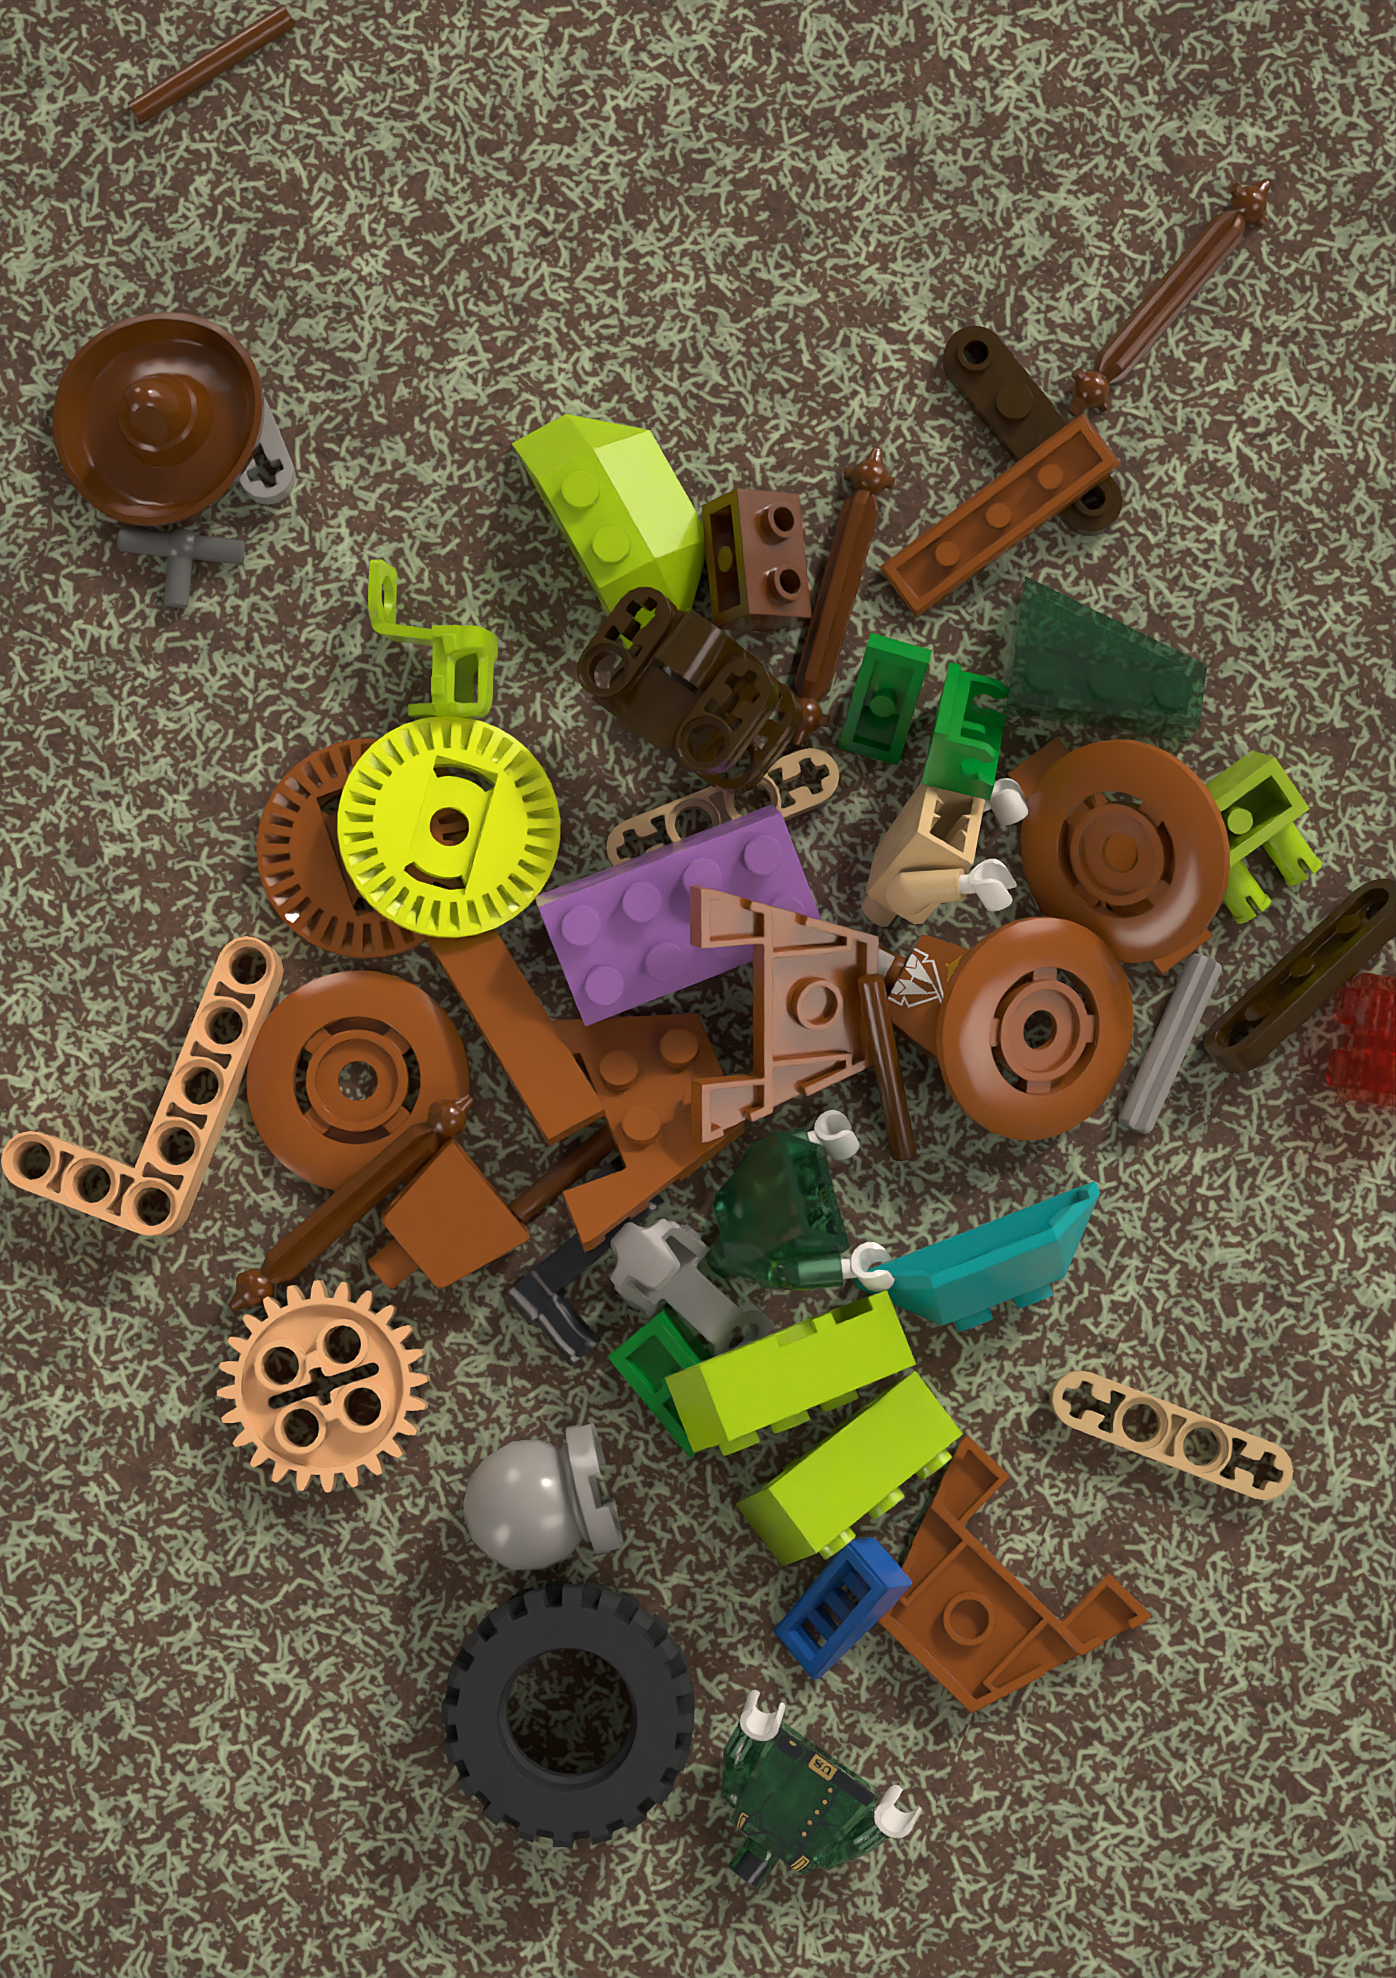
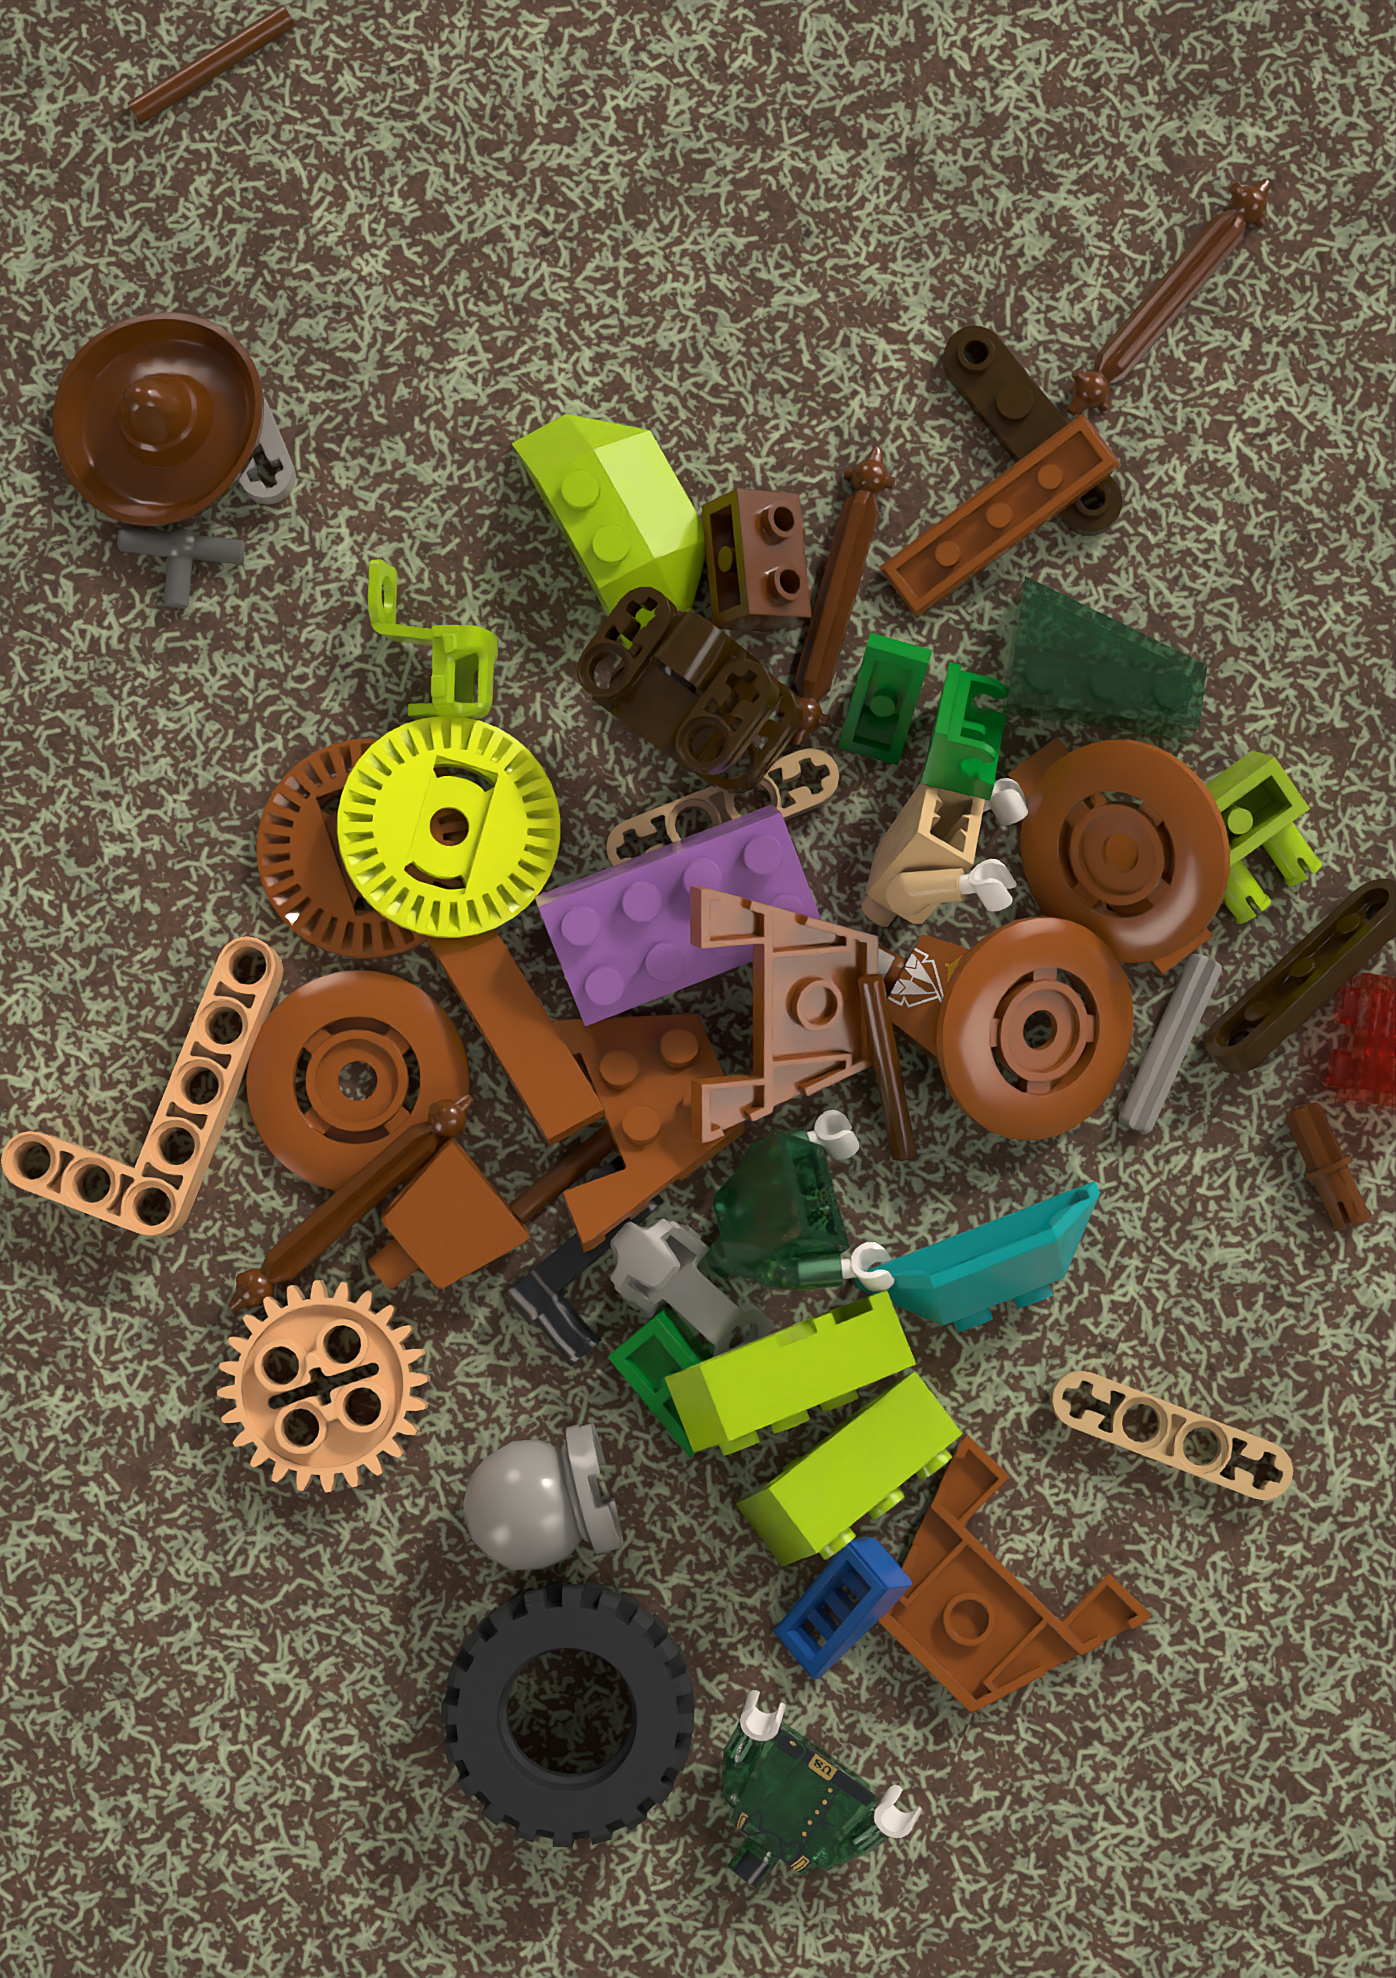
(1327, 1166): none -> reddish brown axle

